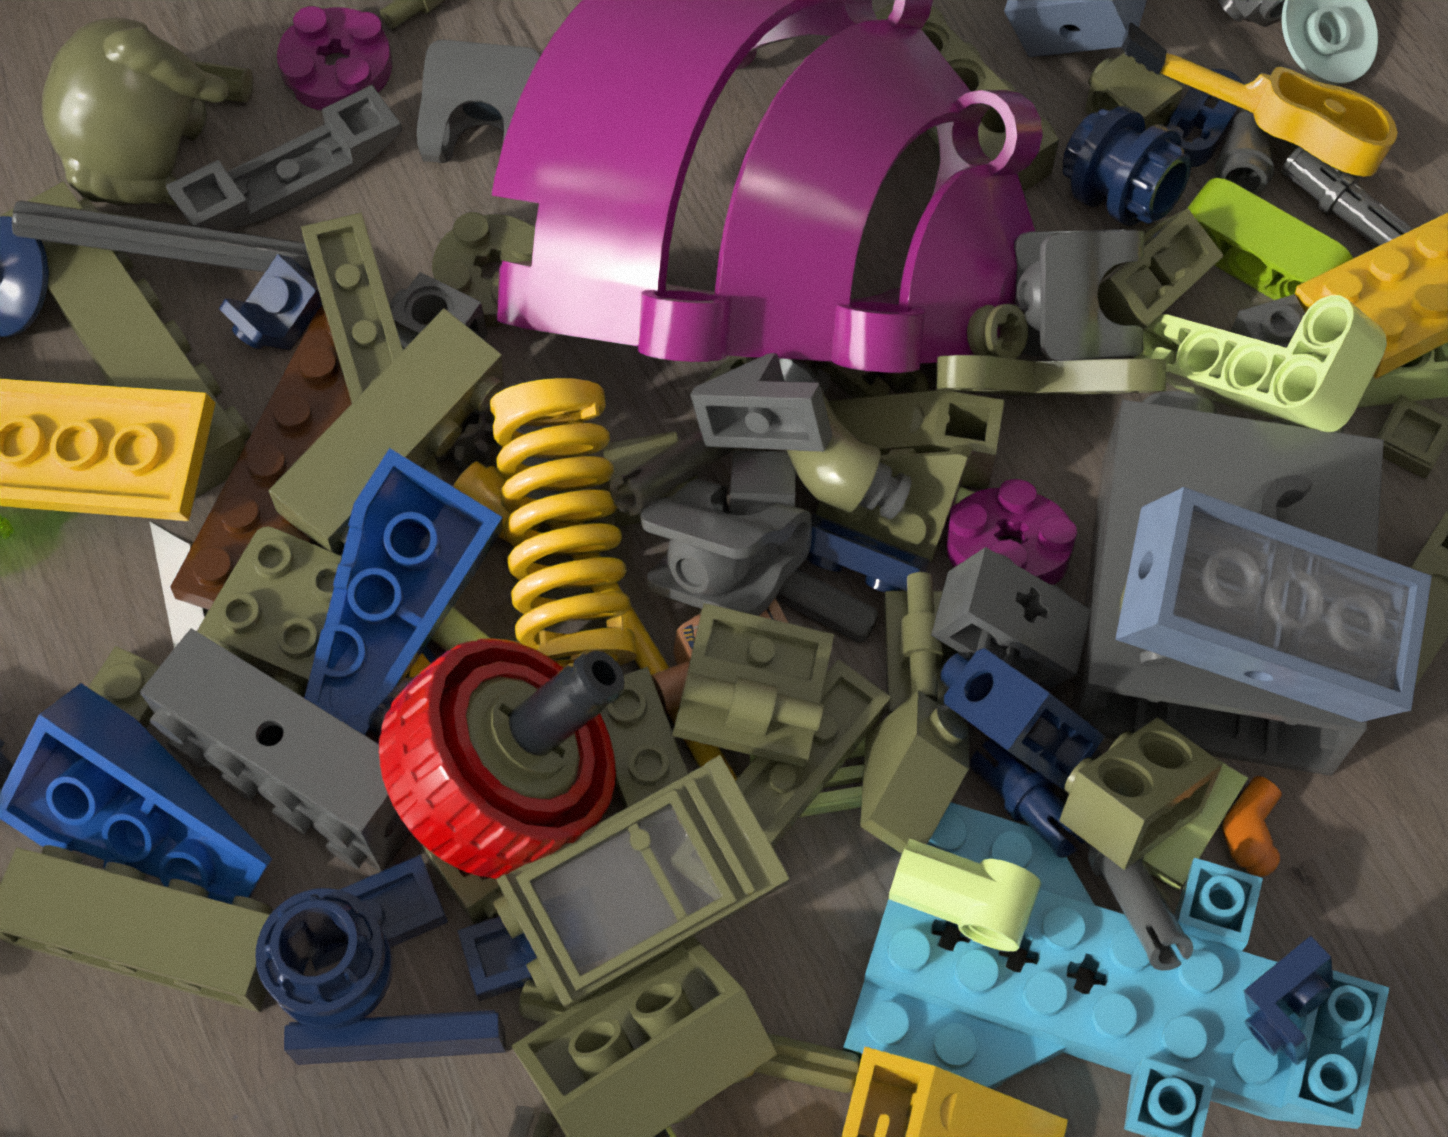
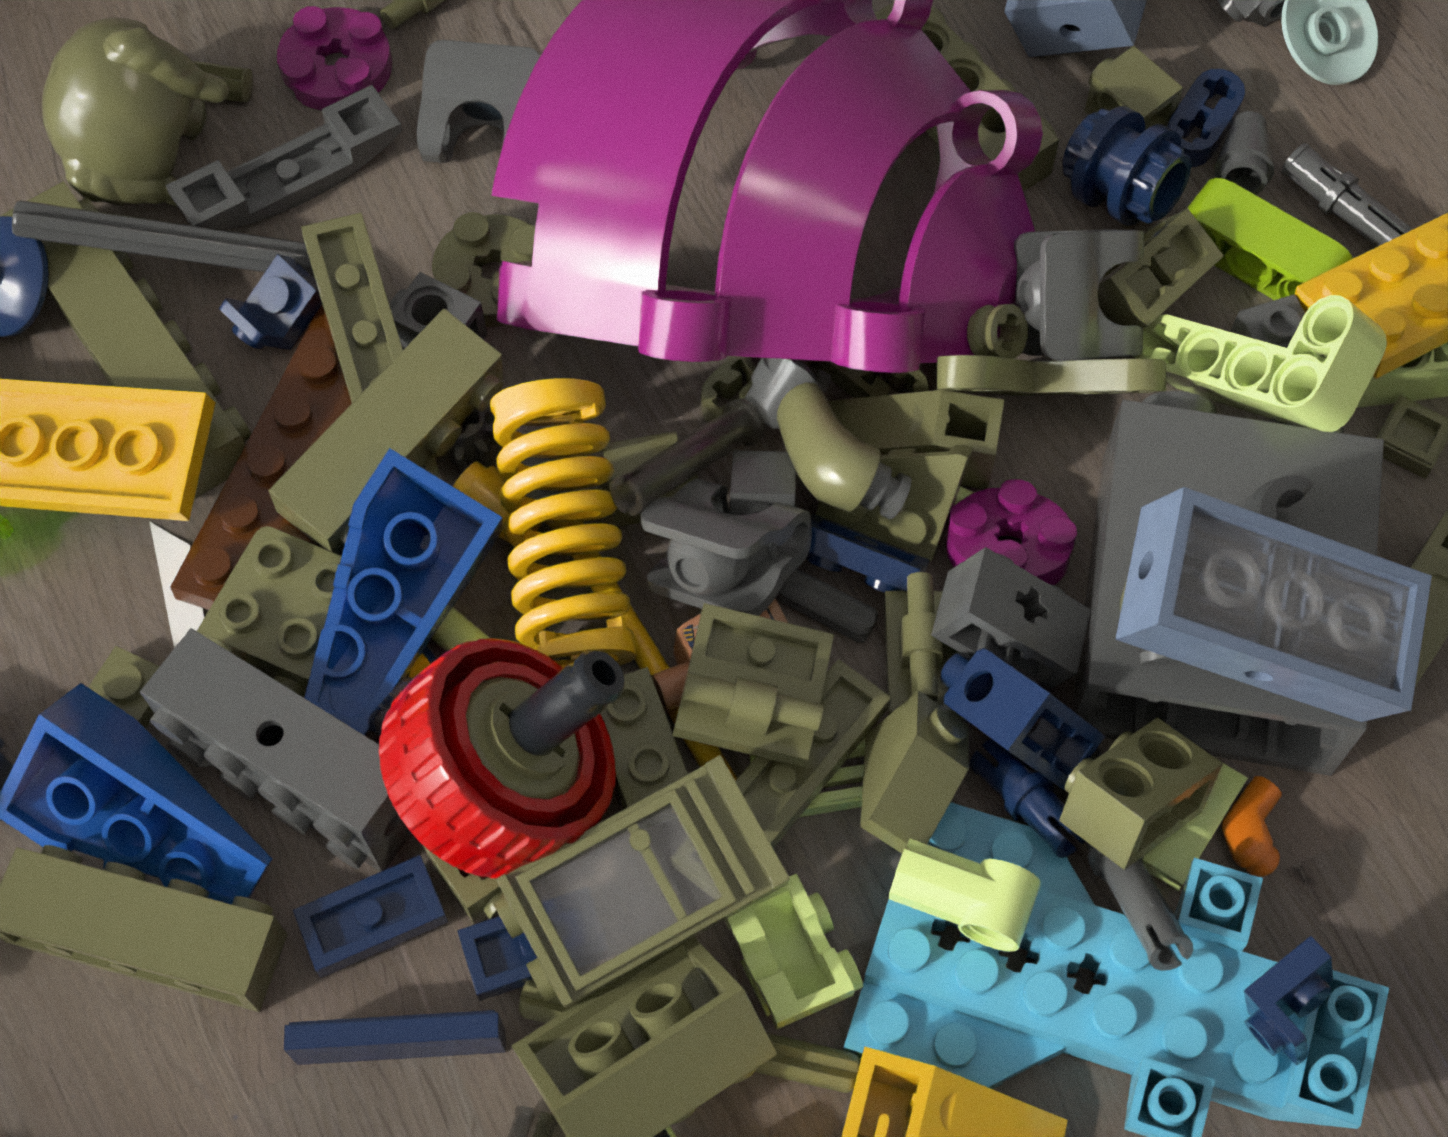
(303, 927): dark blue piece -> none
(761, 410): dark grey slope -> none
(789, 955): none -> yellowish green cylinder
(1317, 116): yellow piece -> none

